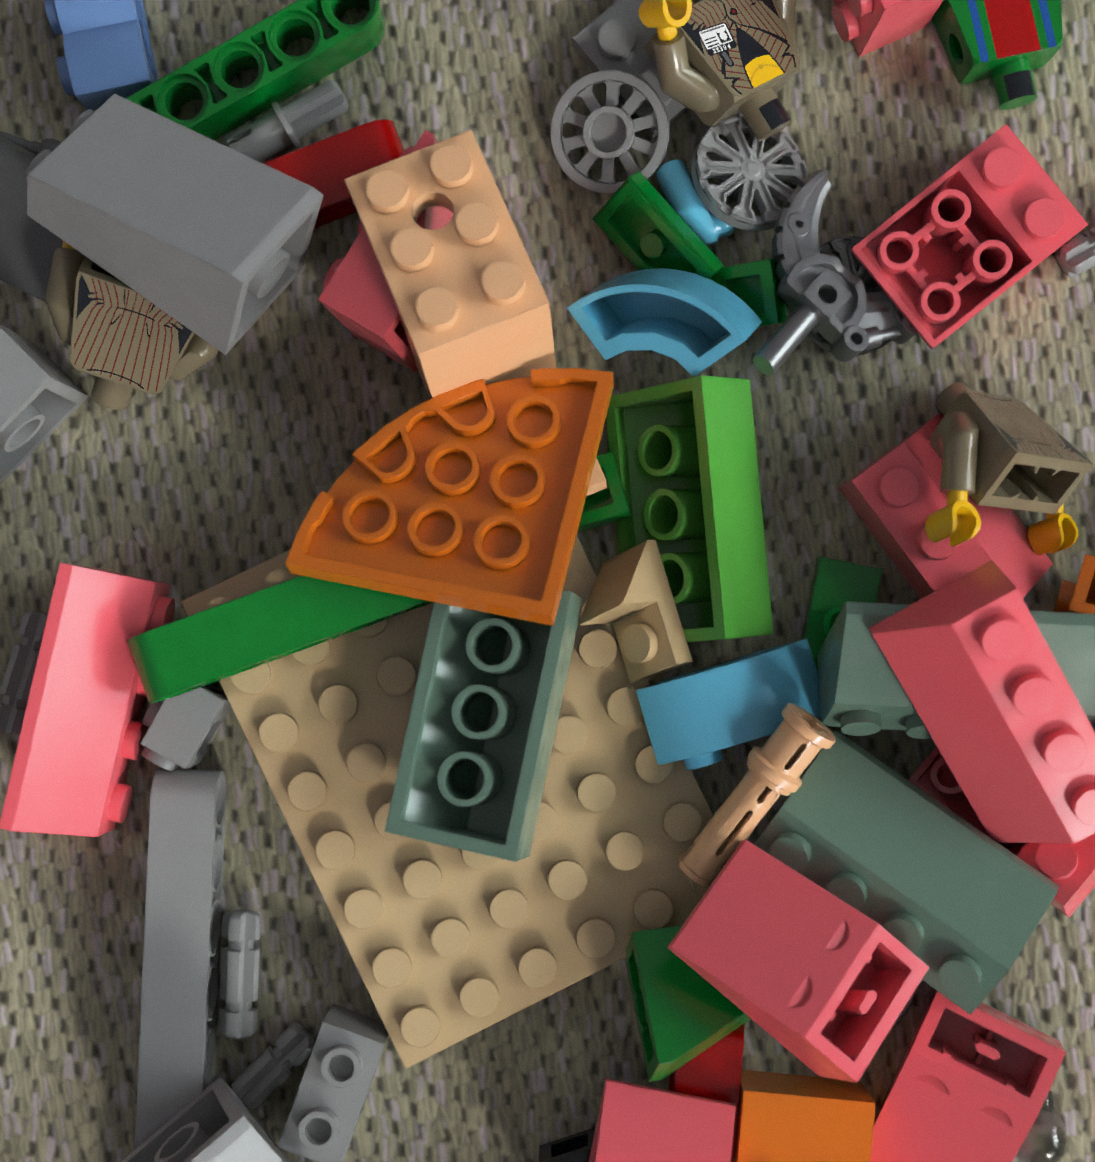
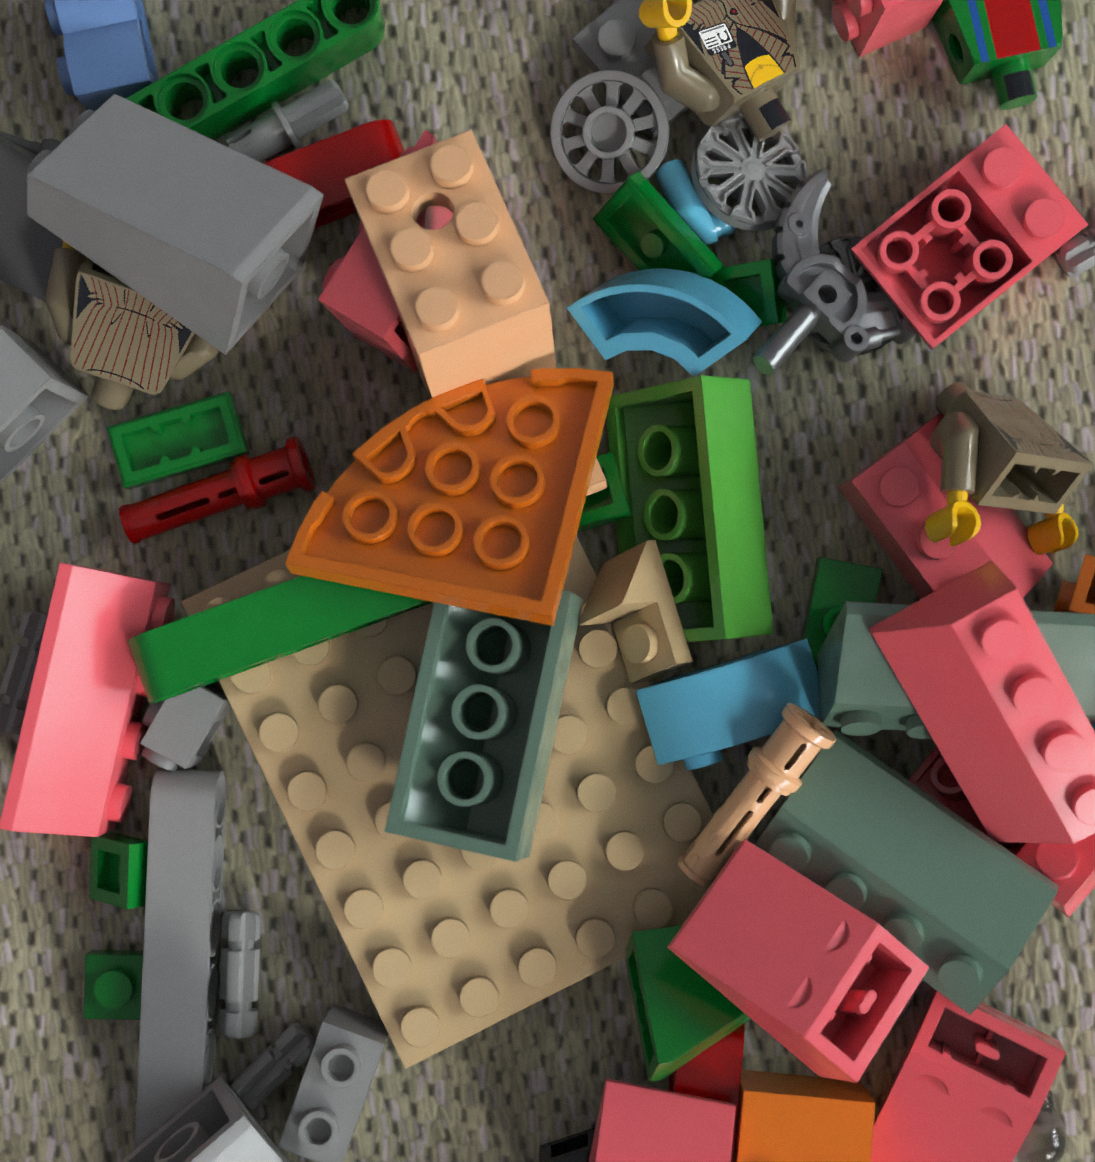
(113, 984): none -> green plate
(118, 870): none -> green plate
(177, 440): none -> green plate
(246, 482): none -> red pin

